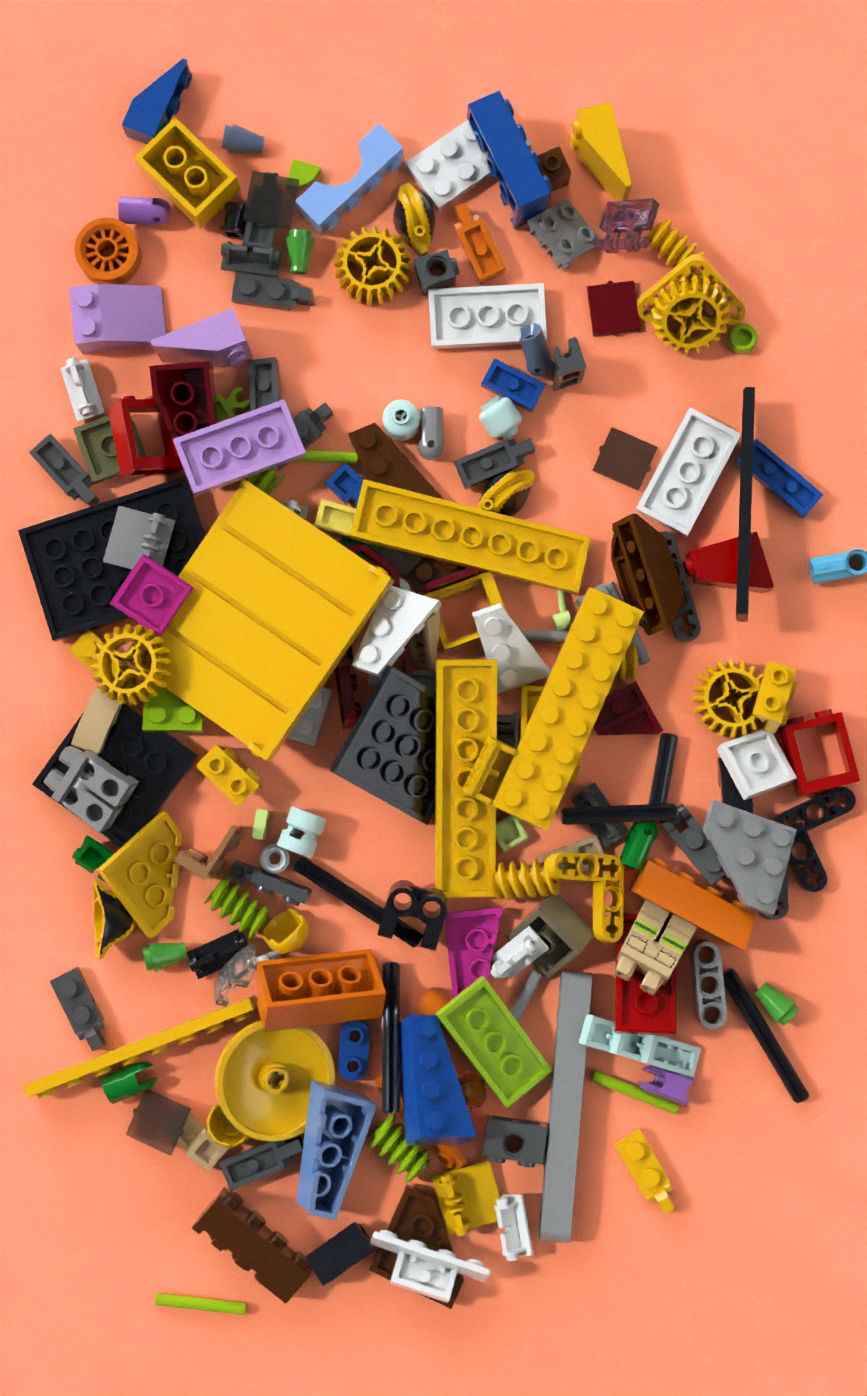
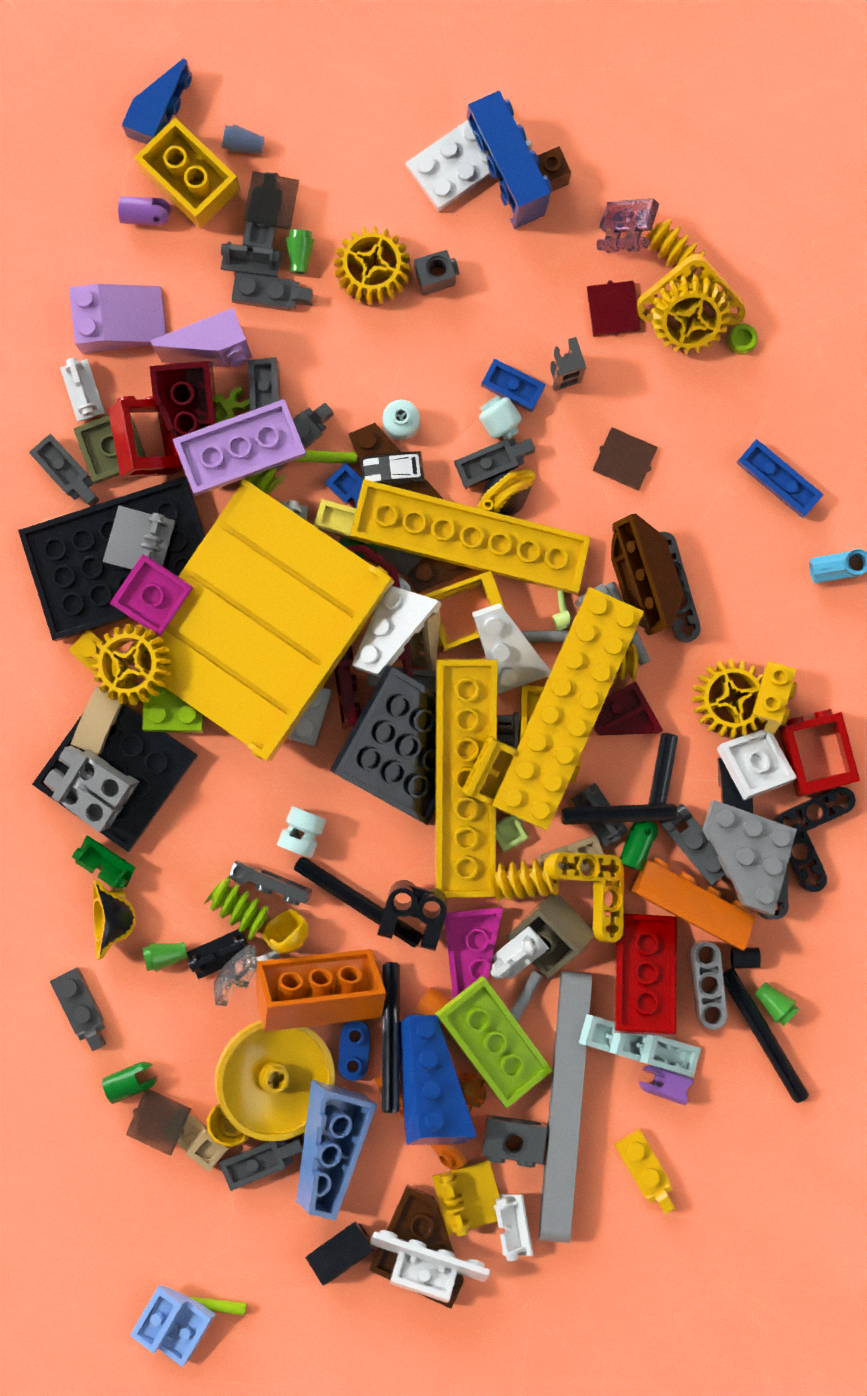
(84, 245): orange wheel -> none
(129, 1053): yellow plate -> none
(146, 875): yellow plate -> none
(172, 1324): none -> light blue slope
(196, 860): medium nougat bracket -> none
(228, 775): yellow bracket -> none
(233, 221): black bush -> none
(253, 1244): reddish brown wedge -> none
(261, 824): yellowish green tile -> none
(265, 859): white plate -> none
(304, 172): lime tile -> none
(325, 204): light blue arch -> none
(393, 468): none -> slope
(395, 1144): lime piece -> none
(414, 219): yellow hat -> none
(431, 432): light grey piece -> none
(451, 579): dark red piece -> none
(478, 245): orange hinge -> none
(484, 314): white plate -> none
(535, 349): sand blue piece -> none
(563, 232): light grey hinge -> none
(601, 149): yellow slope -> none
(634, 1092): lime bar -> none
(650, 957): tan hips -> none
(688, 472): white plate -> none
(718, 565): red slope -> none
(745, 504): black tile -> none
(745, 959): none -> black hinge

